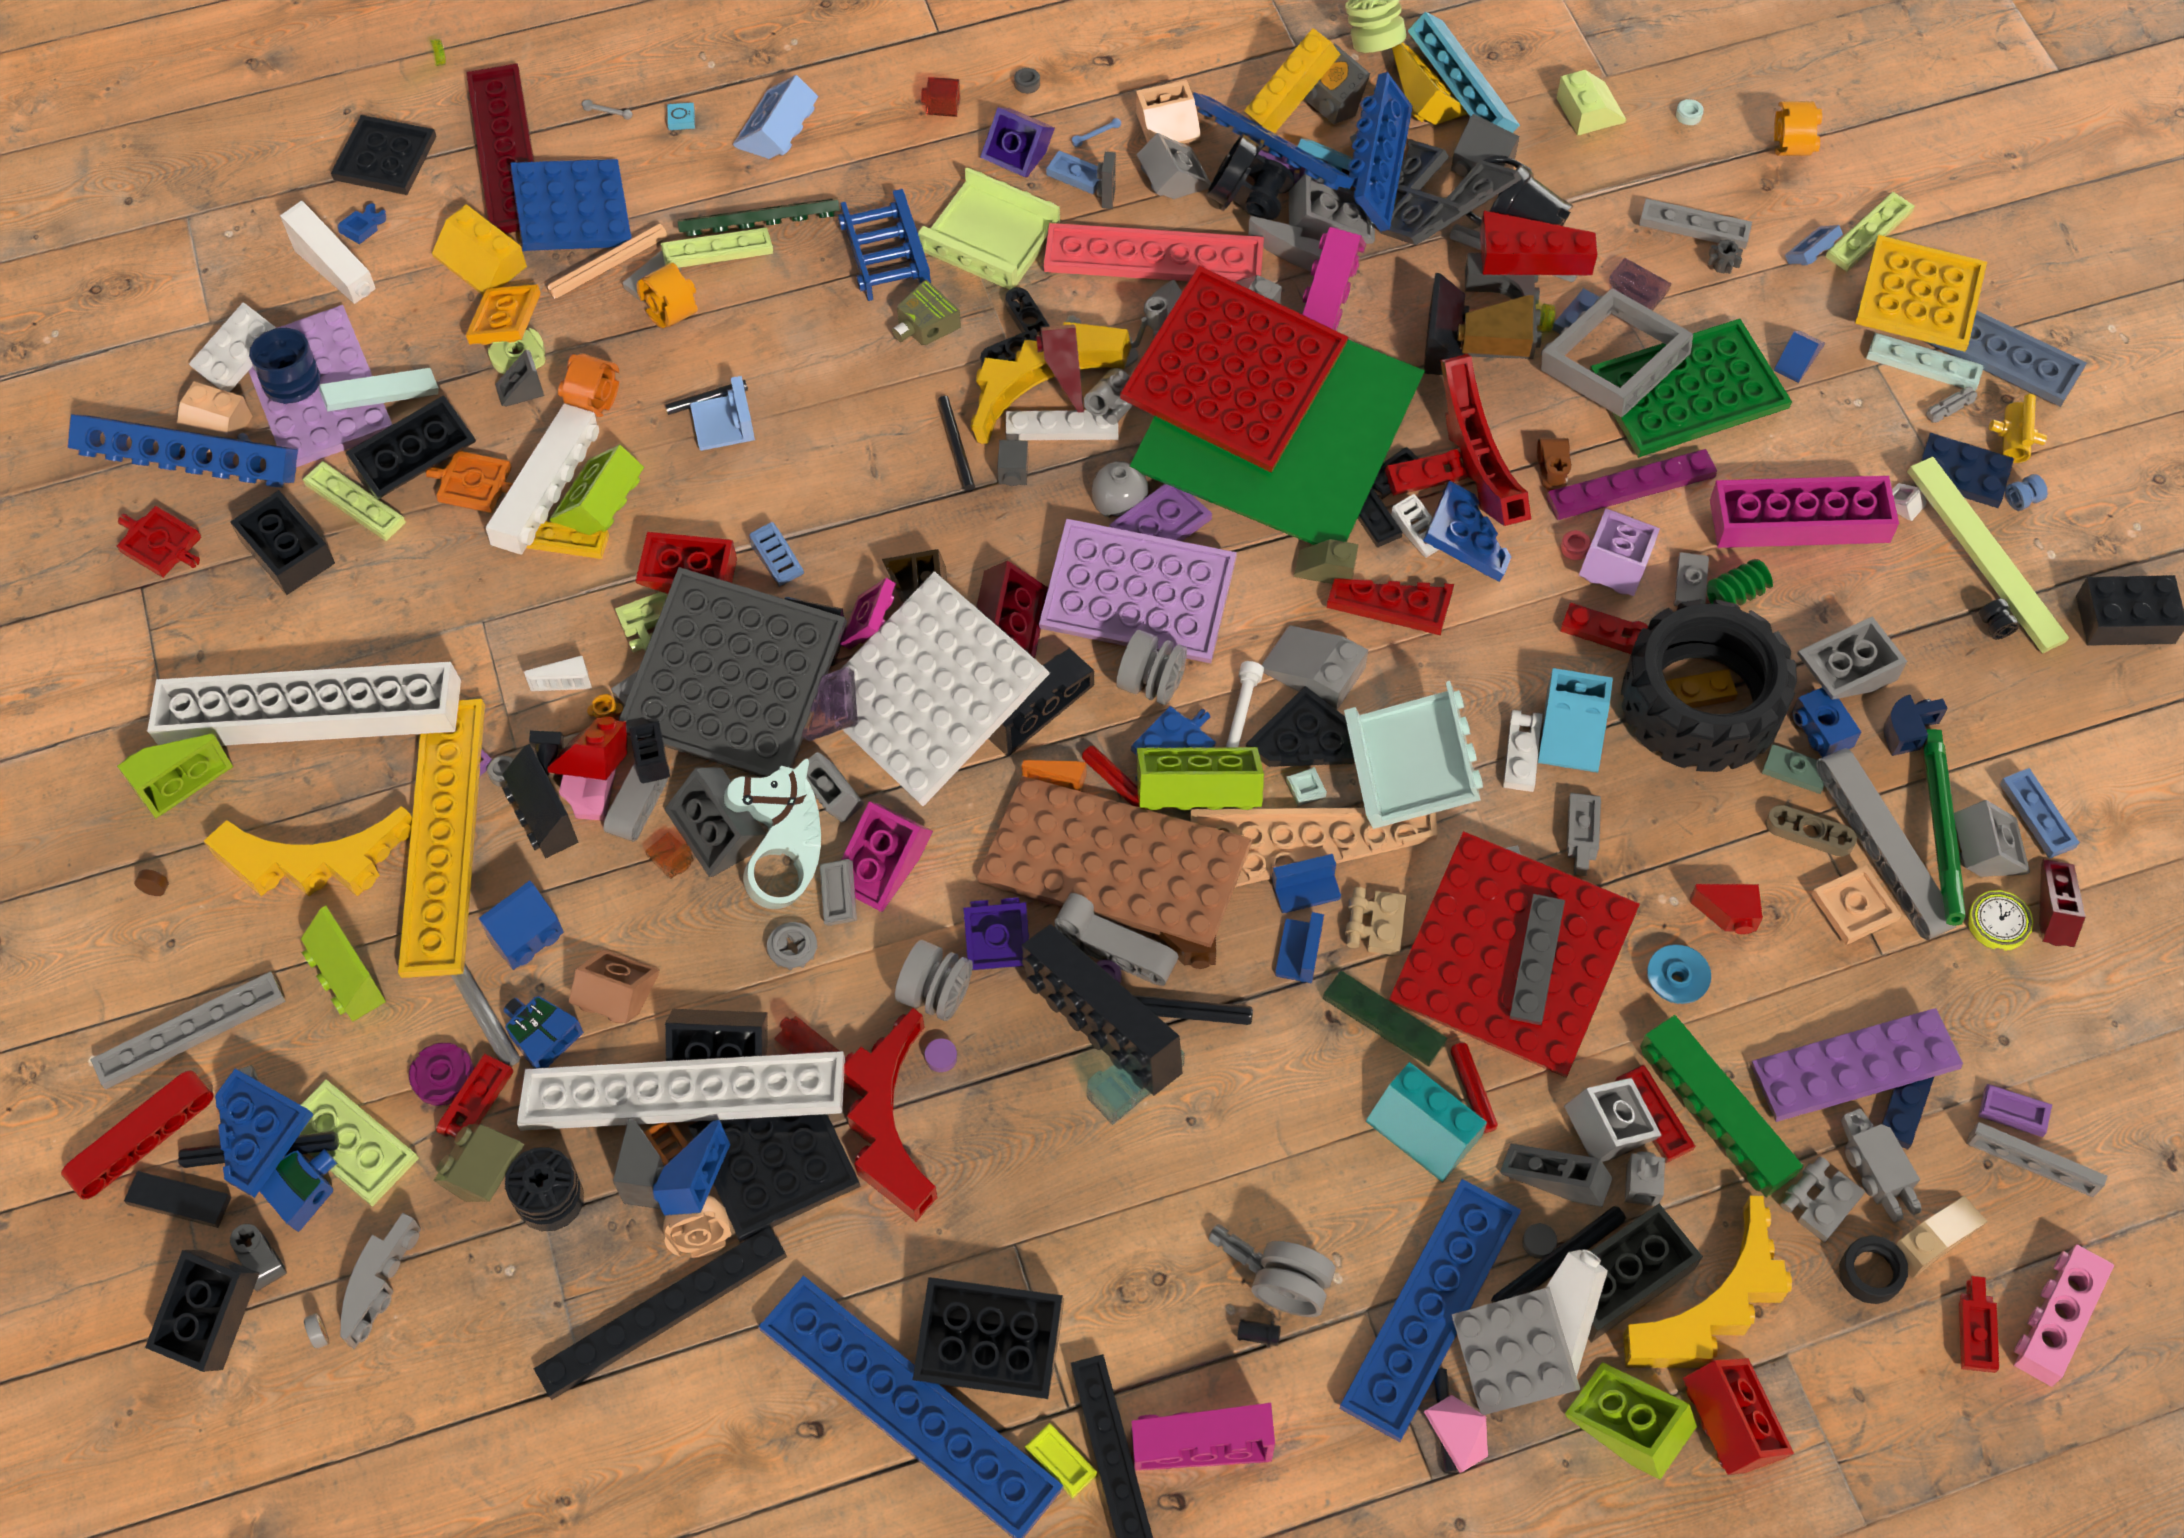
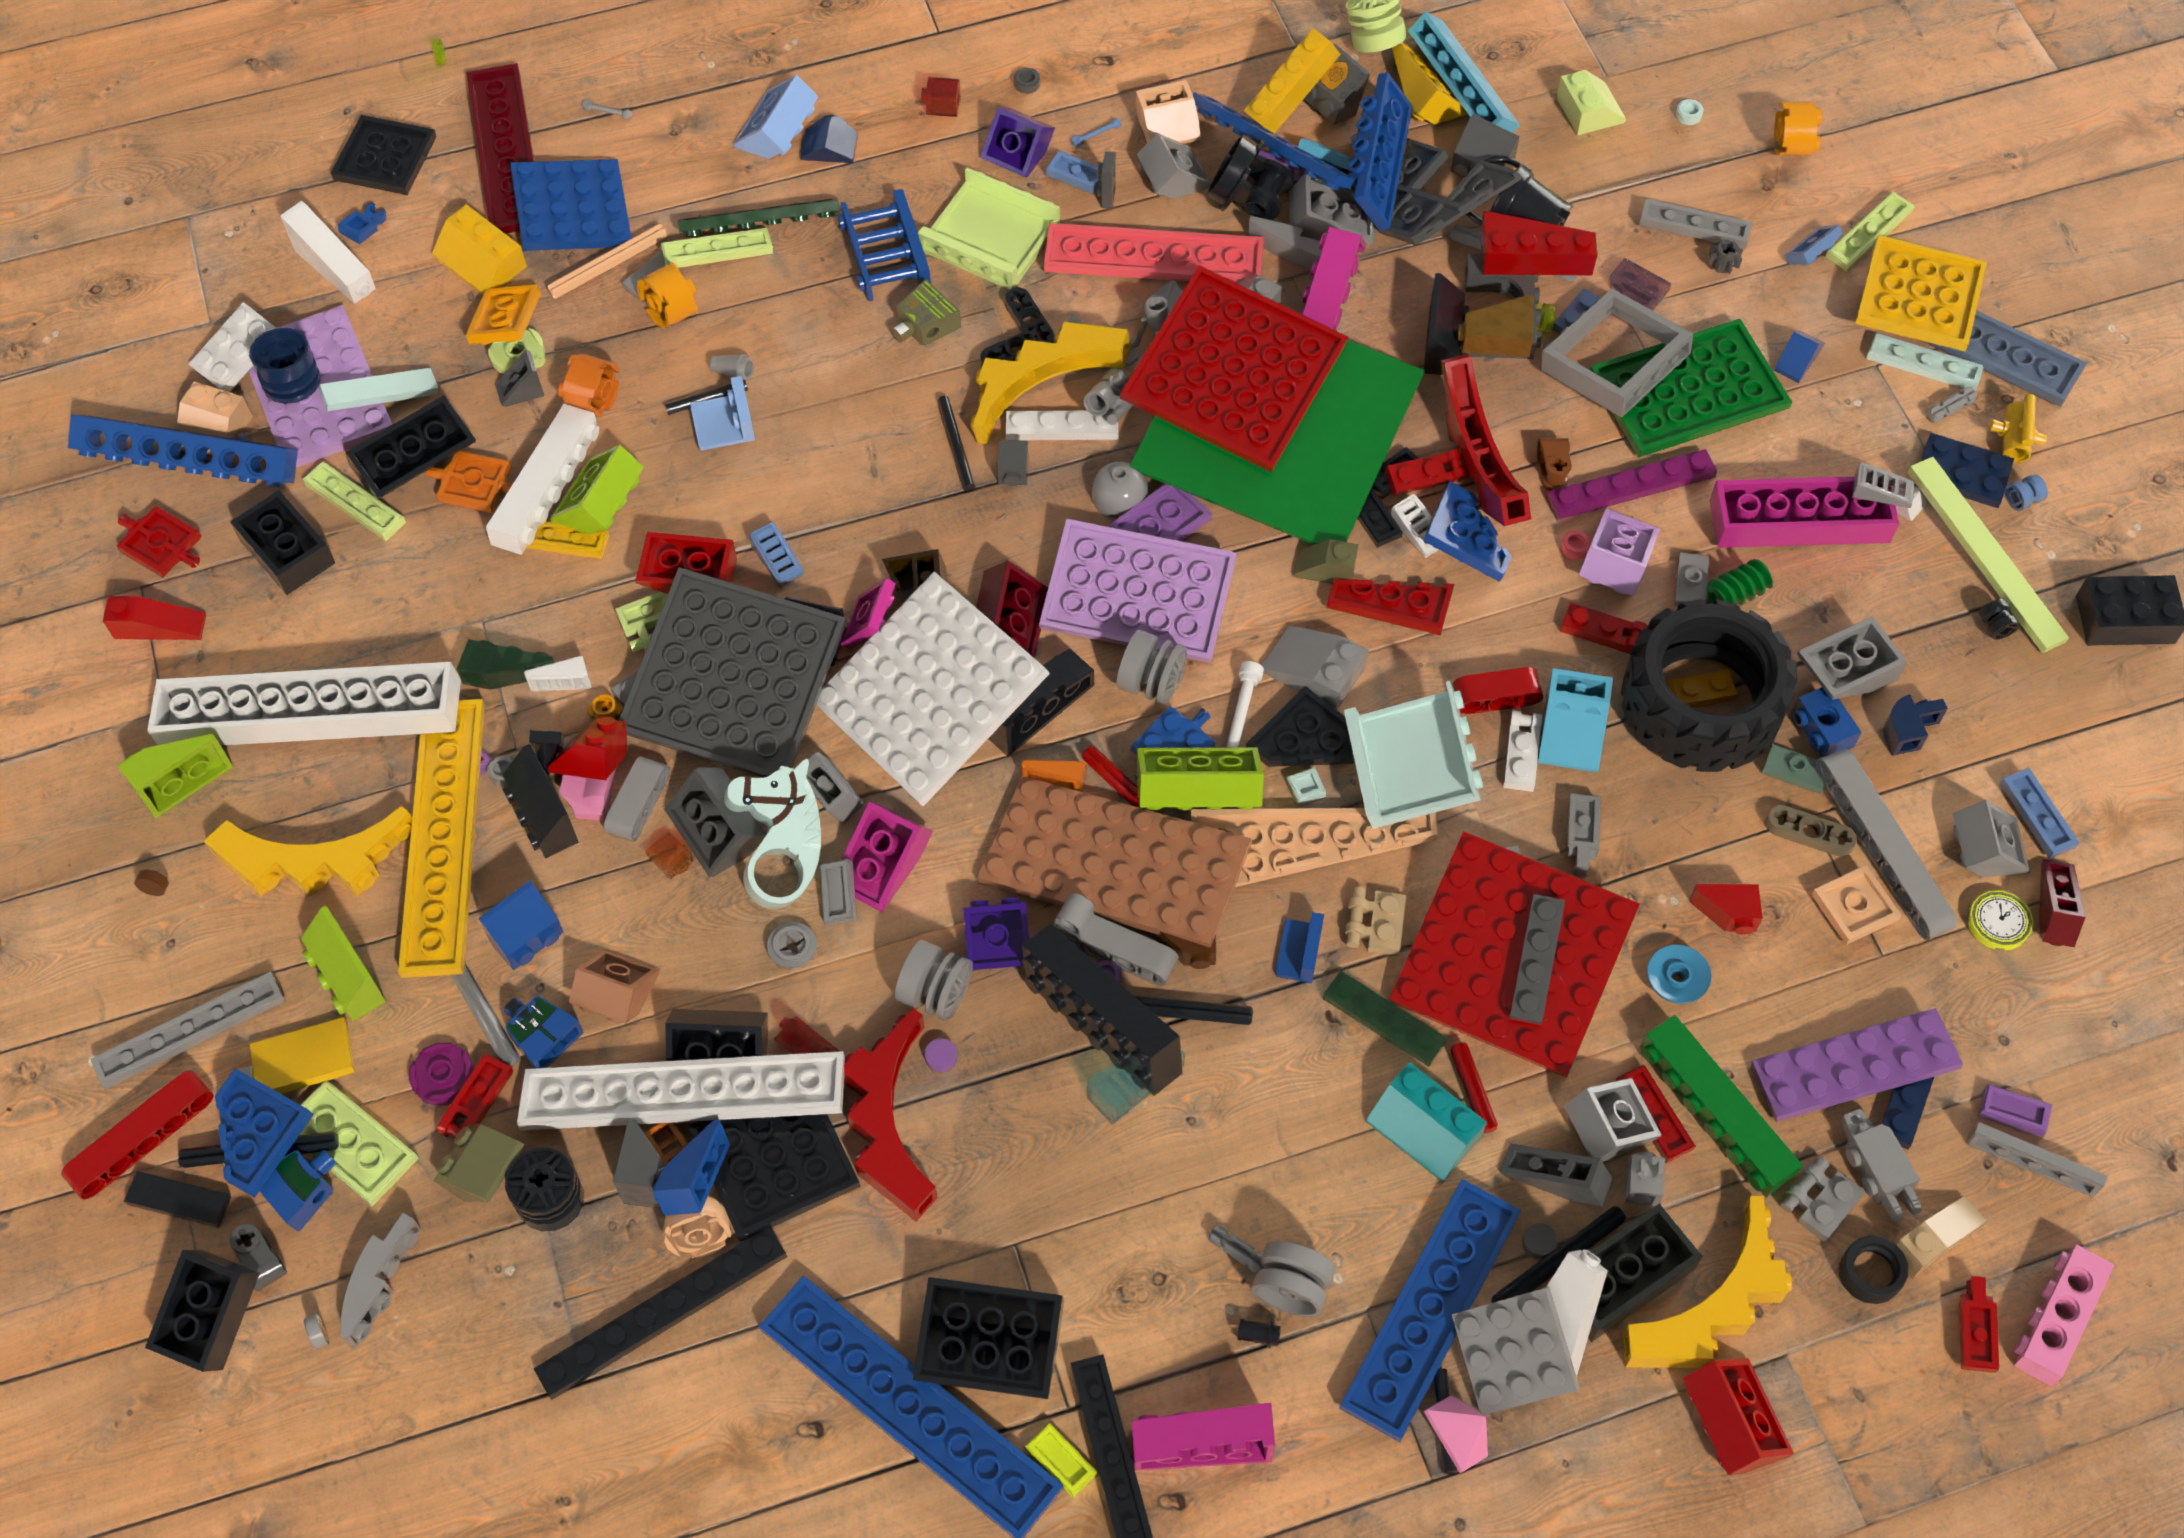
(151, 620): none -> red slope
(303, 1056): none -> yellow tile
(497, 666): none -> clear green slope
(649, 753): black slope -> none
(681, 116): medium azure tile -> none
(733, 365): none -> light grey cone
(829, 141): none -> dark blue slope
(834, 705): wing -> none
(1061, 355): dark red slope -> none
(1306, 883): blue panel -> none
(1499, 690): none -> red beam
(1633, 1419): lime slope -> none
(1871, 492): none -> light grey slope
(1944, 827): green piece -> none

